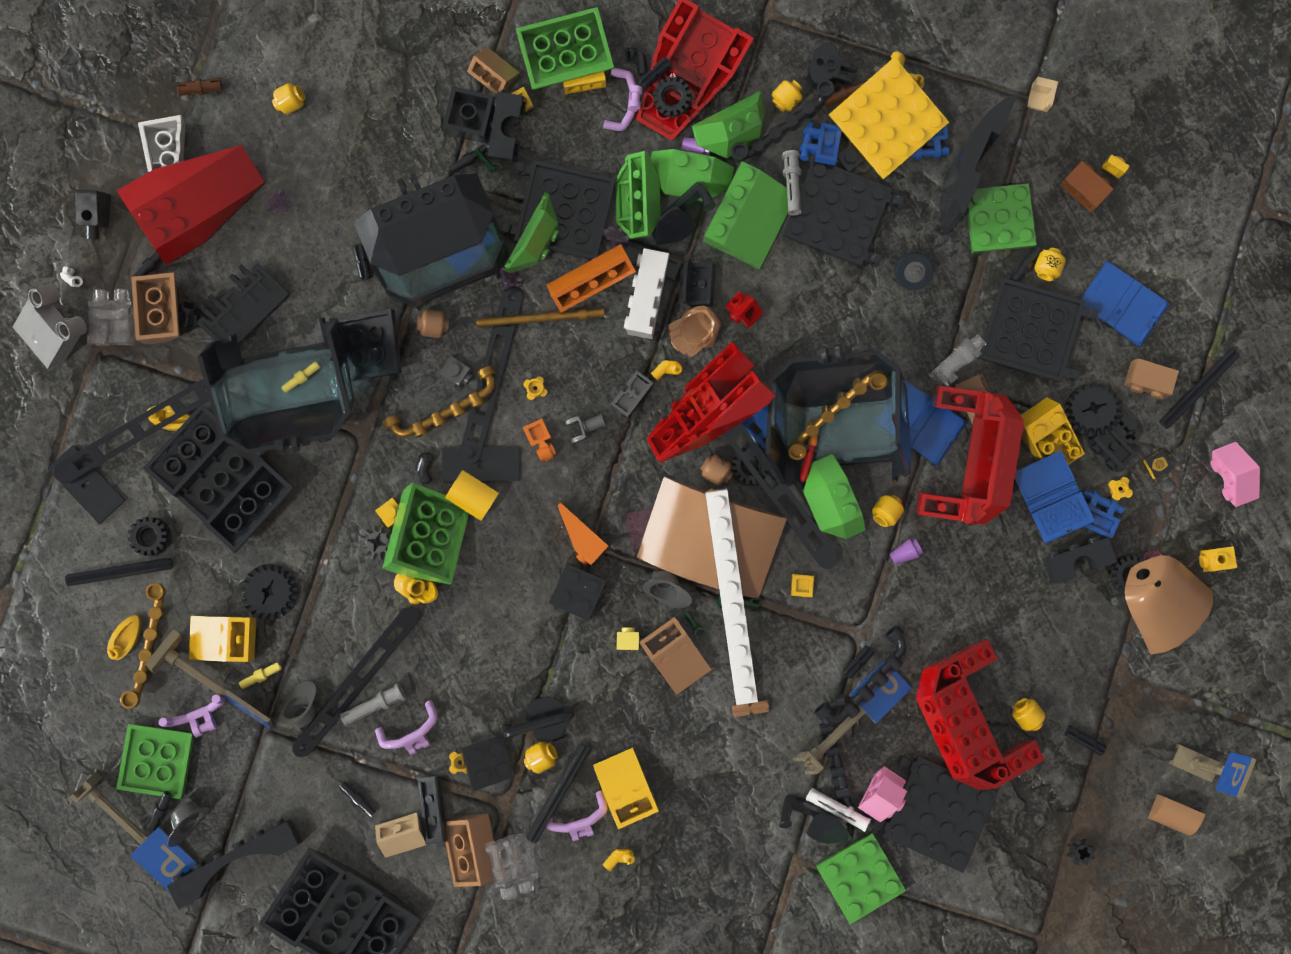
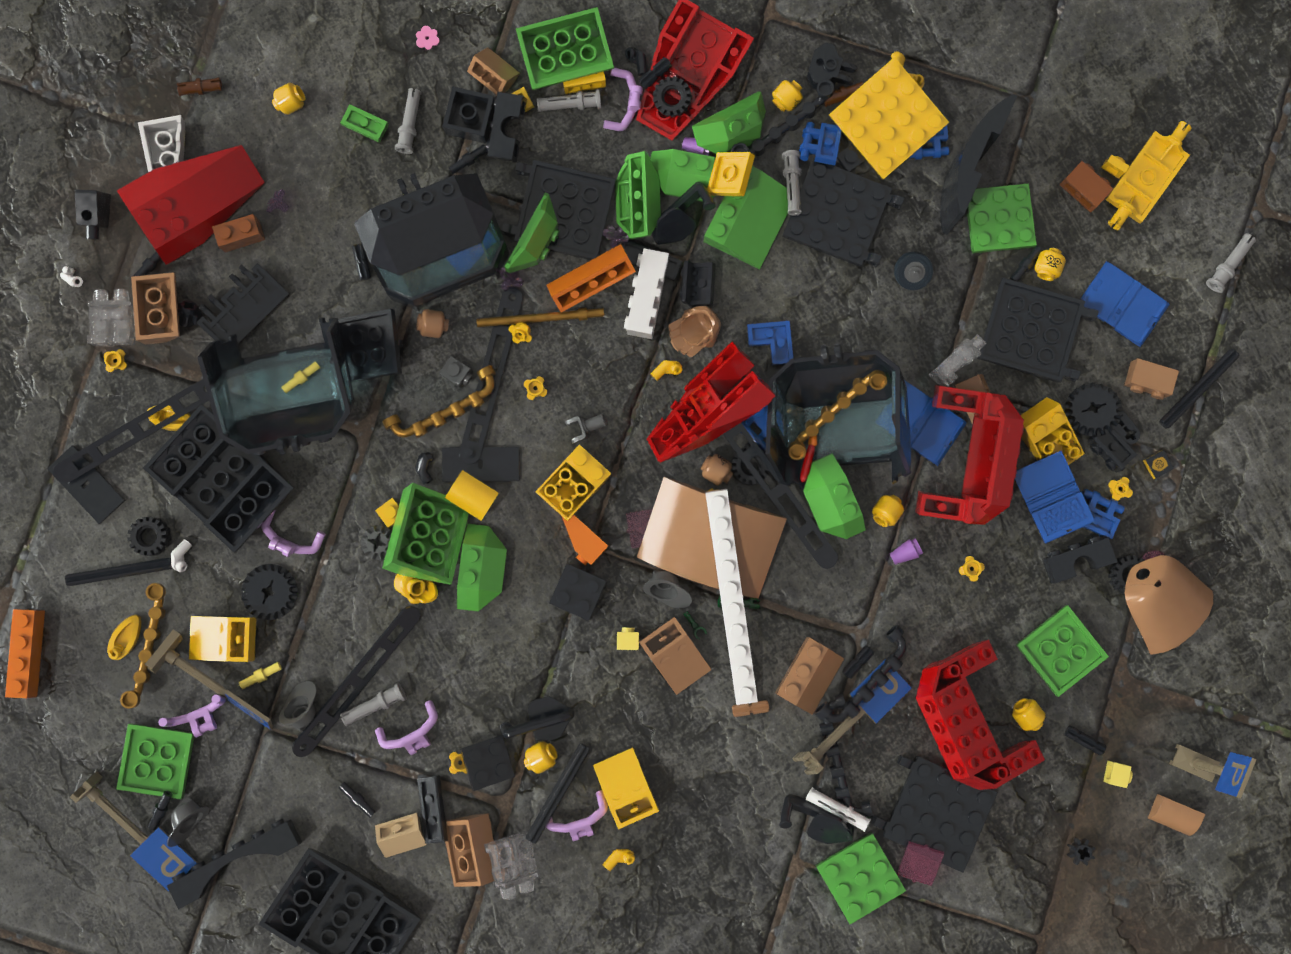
(25, 653): none -> orange brick
(46, 329): light grey piece -> none
(109, 360): none -> yellow plate
(177, 556): none -> white arm
(238, 233): none -> dark orange brick
(287, 547): none -> lavender piece
(364, 123): none -> bright green plate
(407, 131): none -> light grey pin
(425, 33): none -> bright pink plant
(480, 568): none -> bright green wedge
(492, 167): dark green piece -> none
(521, 328): none -> yellow plate
(537, 435): orange plate -> none
(573, 482): none -> yellow slope
(580, 101): none -> light grey pin
(633, 395): dark grey piece -> none
(730, 173): none -> yellow plate
(744, 309): red brick -> none
(773, 334): none -> blue plate
(802, 585): yellow tile -> none
(809, 675): none -> medium nougat slope
(884, 795): bright pink brick -> none
(920, 863): none -> clear pink piece
(965, 569): none -> yellow plate
(1042, 94): tan panel -> none
(1062, 650): none -> bright green plate
(1118, 774): none -> light yellow plate
(1148, 176): none -> yellow plate
(1218, 559): yellow brick -> none
(1227, 269): none -> light grey pin
(1239, 474): bright pink brick -> none

